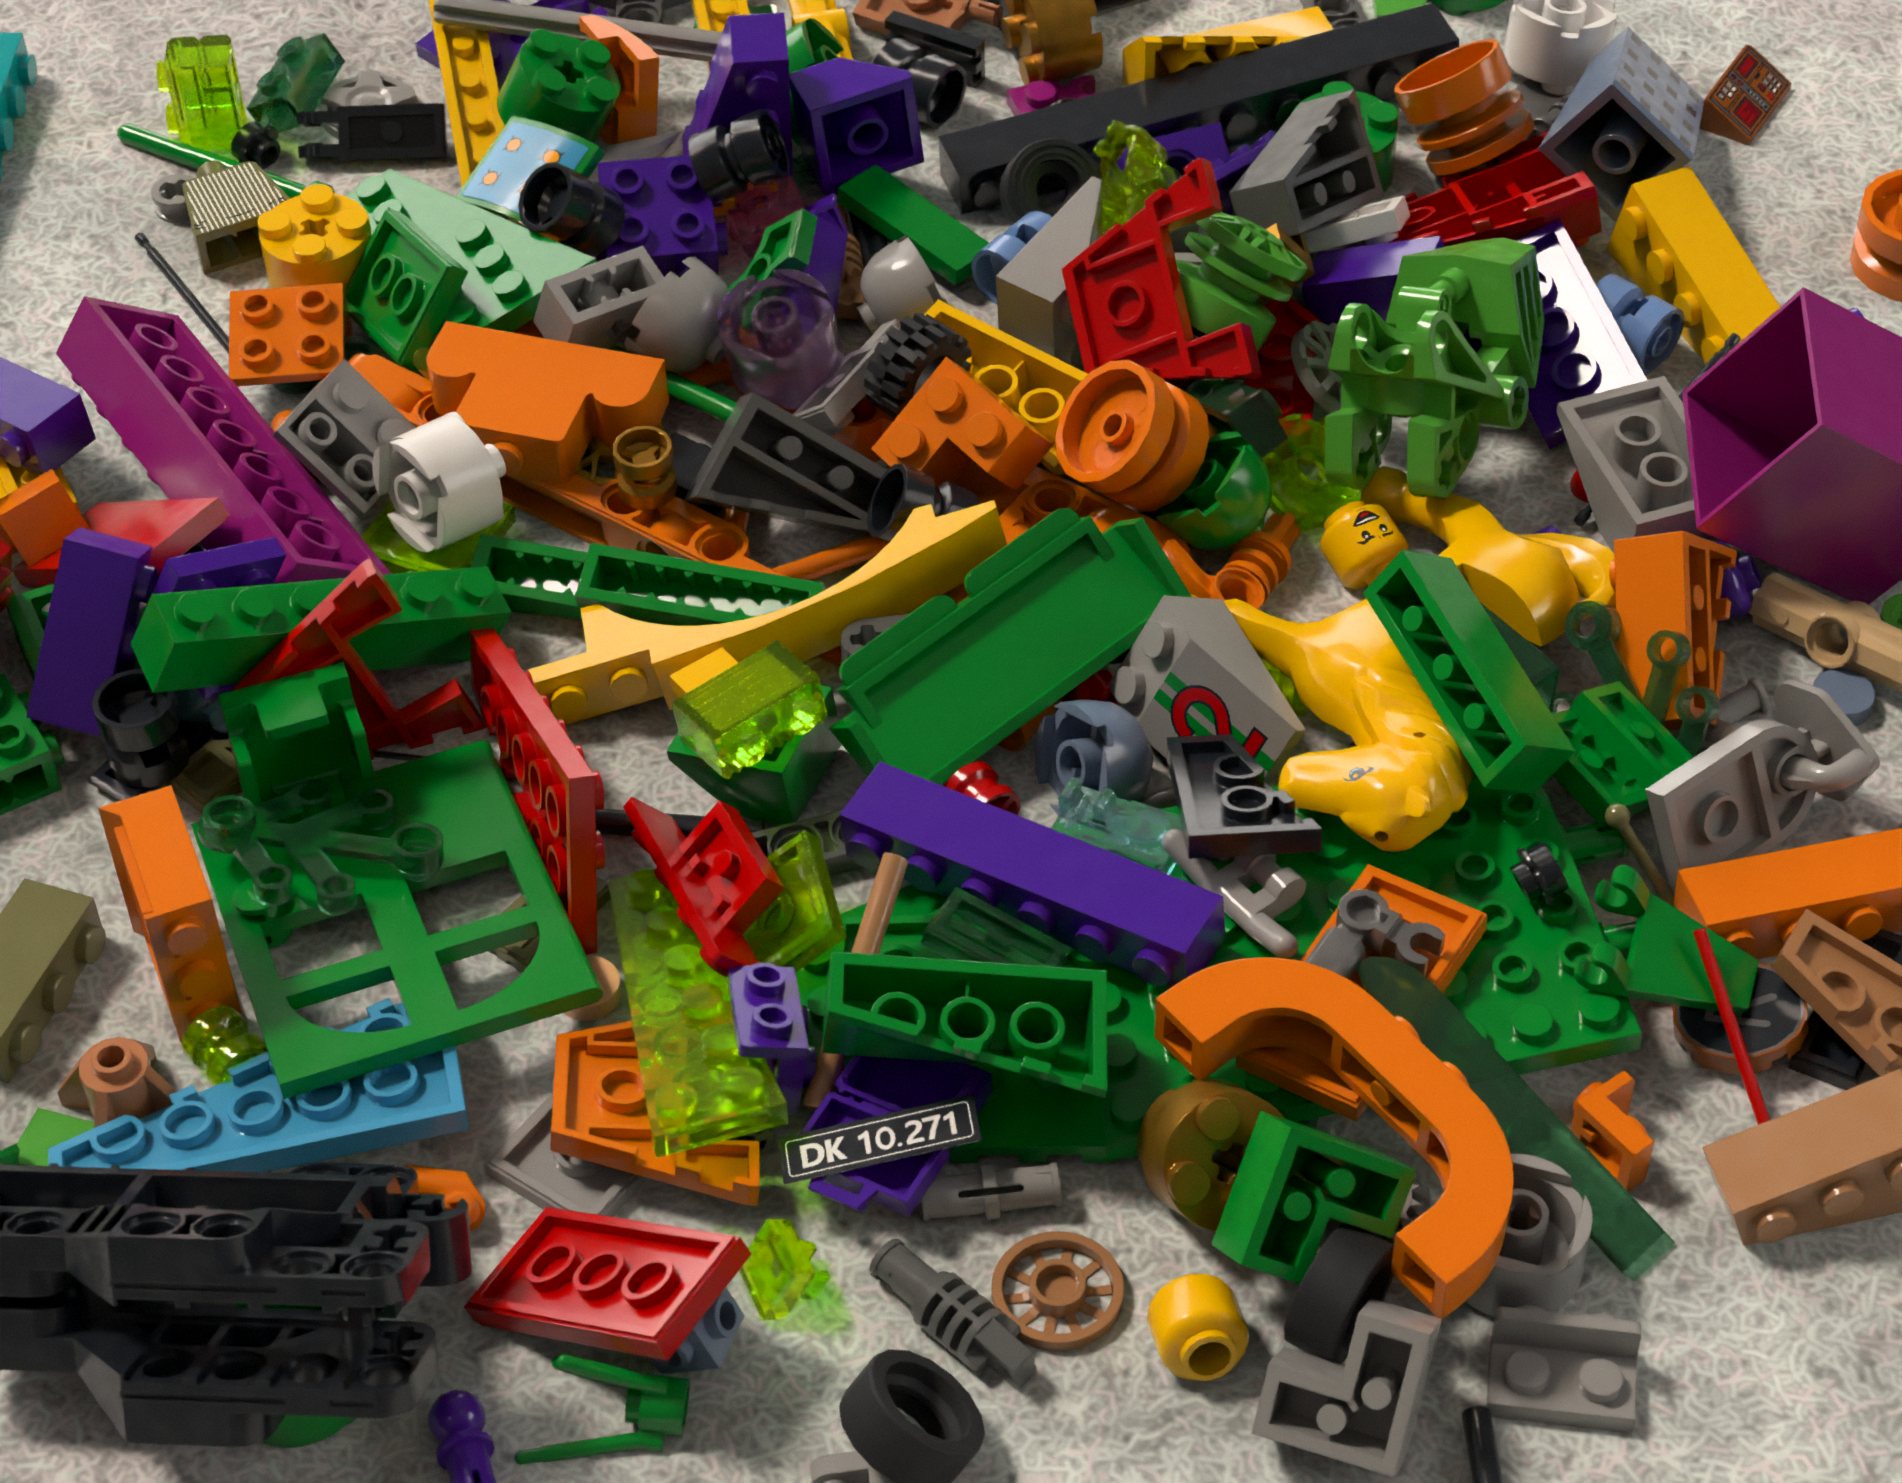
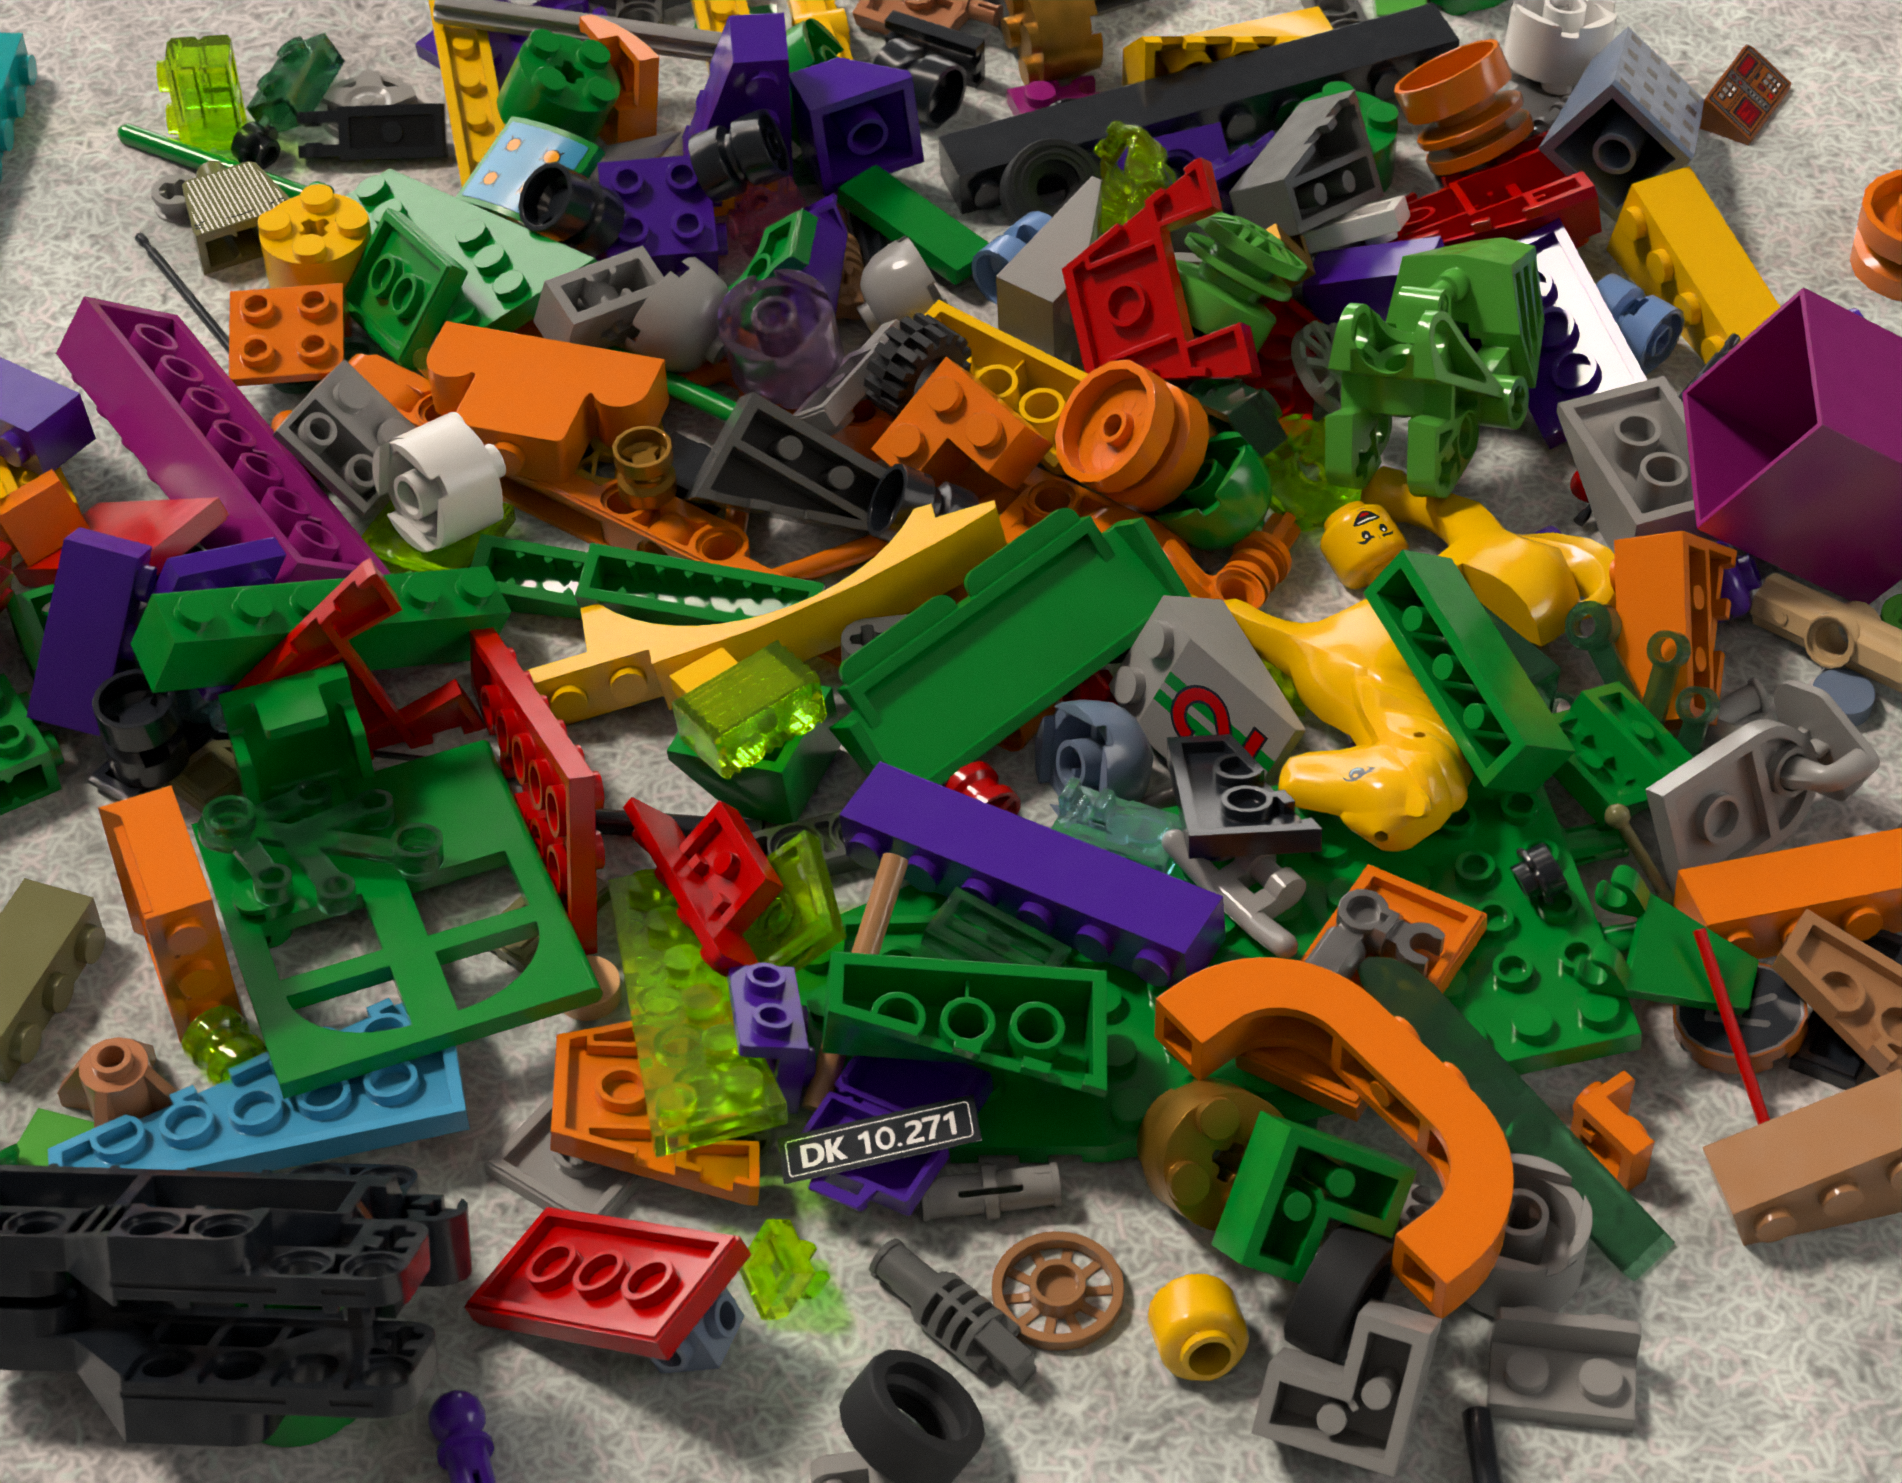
(454, 1186): orange arm -> none
(652, 1402): green plant -> none

